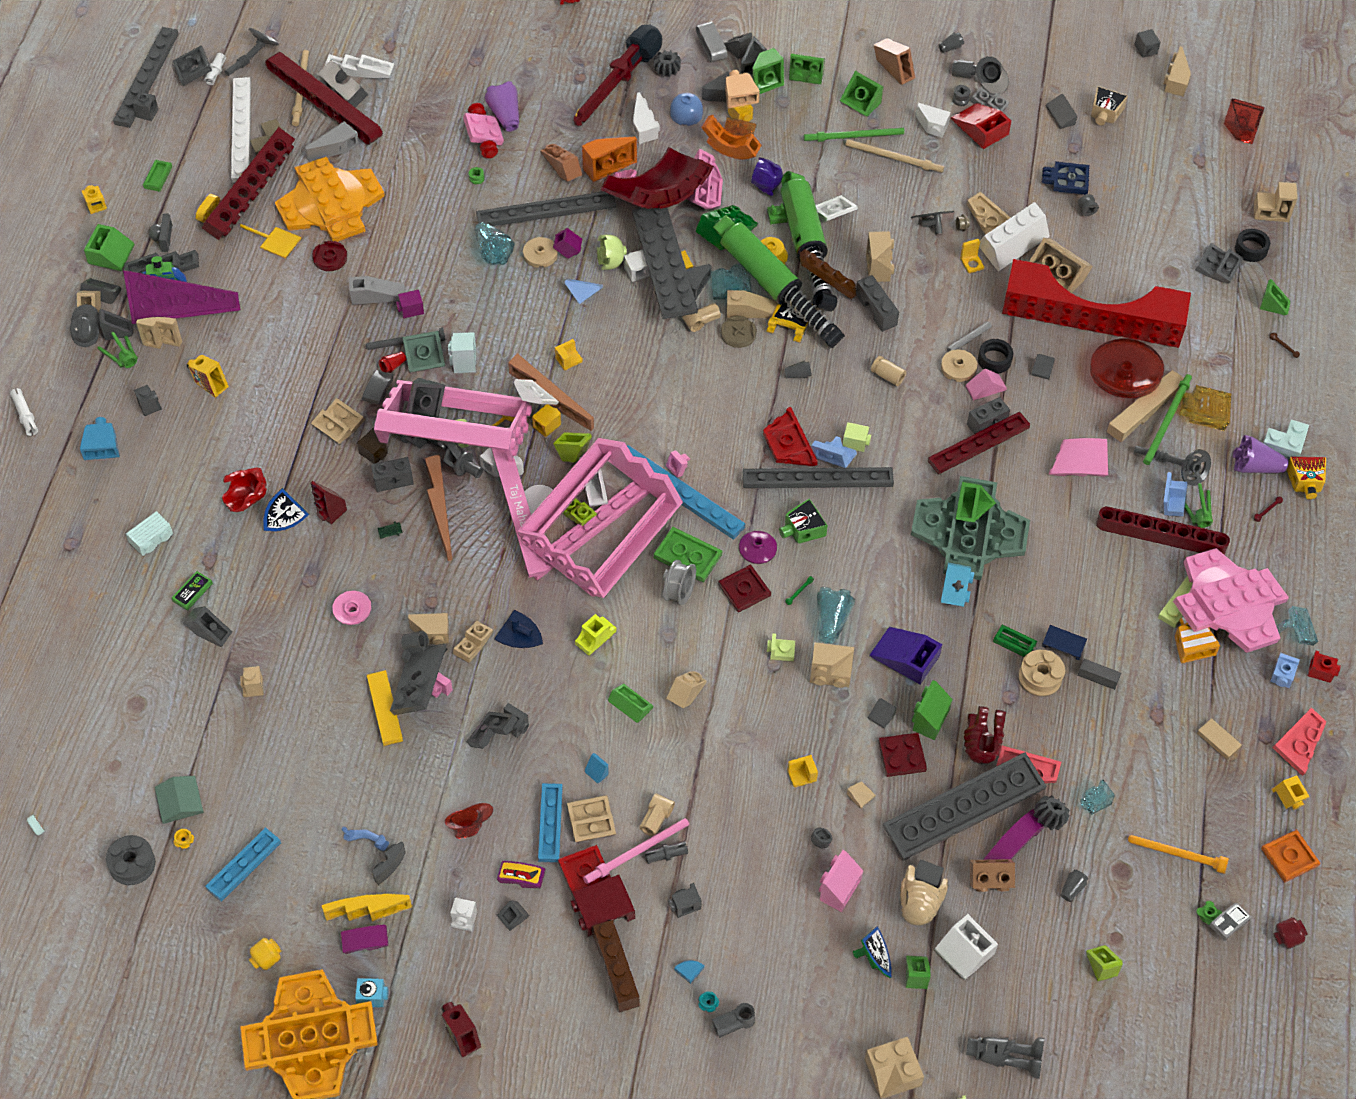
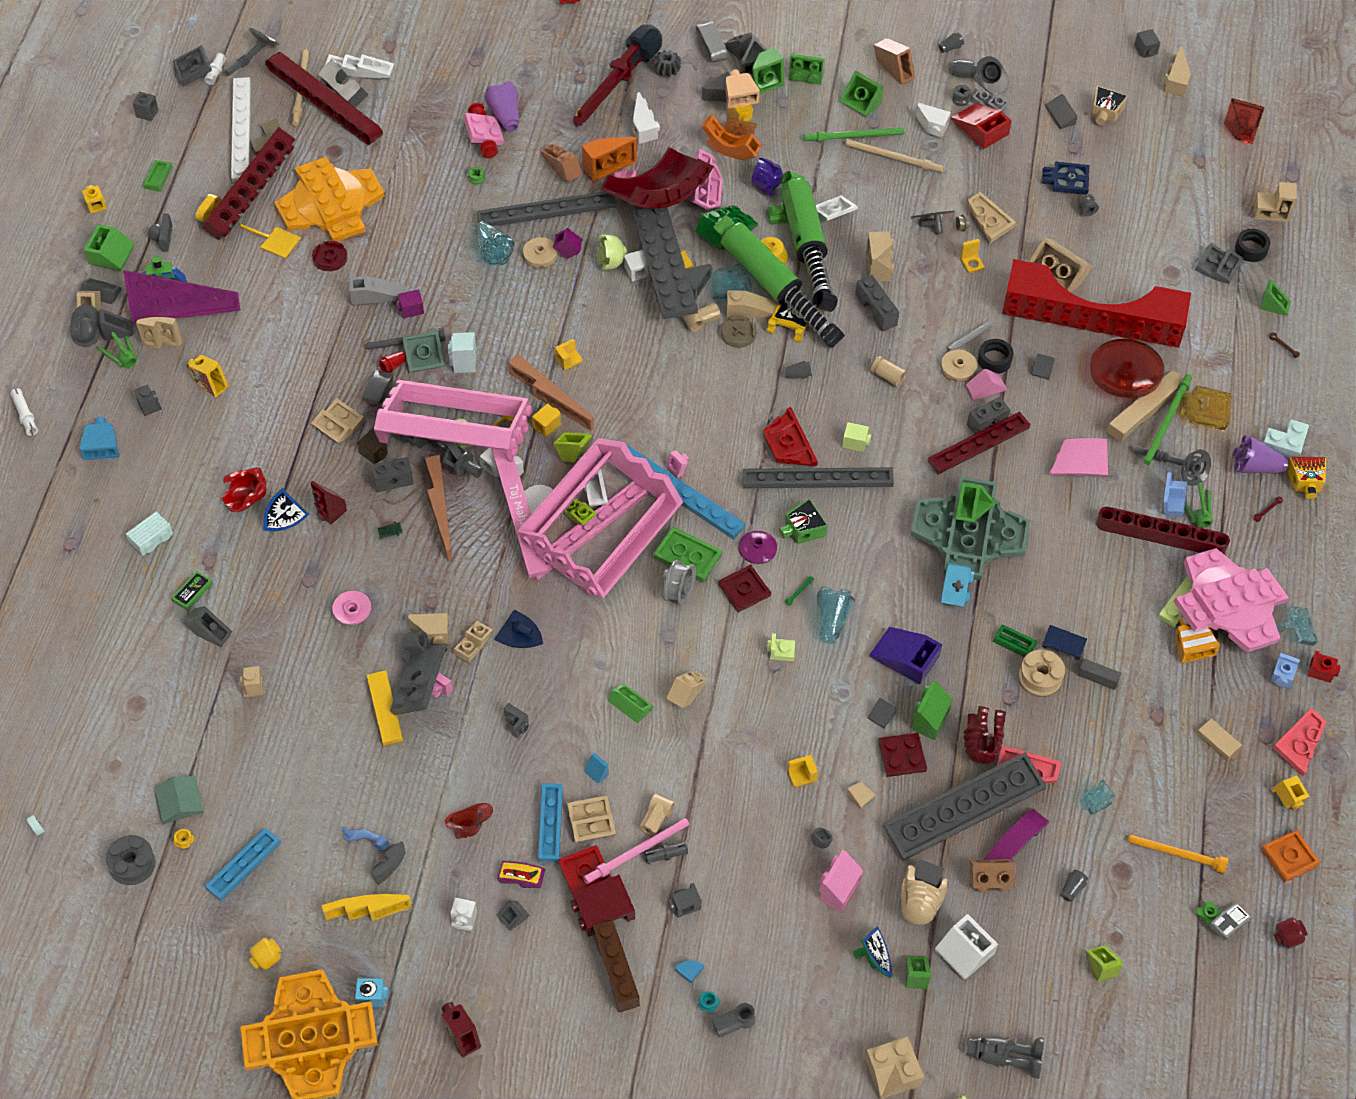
(146, 75): dark grey plate -> none
(183, 262): dark grey slope -> none
(333, 143): light grey slope -> none
(364, 938): magenta slope -> none
(425, 398): dark grey slope -> none
(492, 723): dark grey plate -> none
(532, 392): white slope -> none
(582, 290): light blue slope -> none
(594, 634): neon yellow brick -> none
(686, 109): medium blue cylinder -> none
(828, 274): reddish brown plate -> none
(831, 665): tan slope -> none
(833, 452): light blue panel -> none
(1015, 236): white slope -> none
(1051, 812): dark grey gear -> none

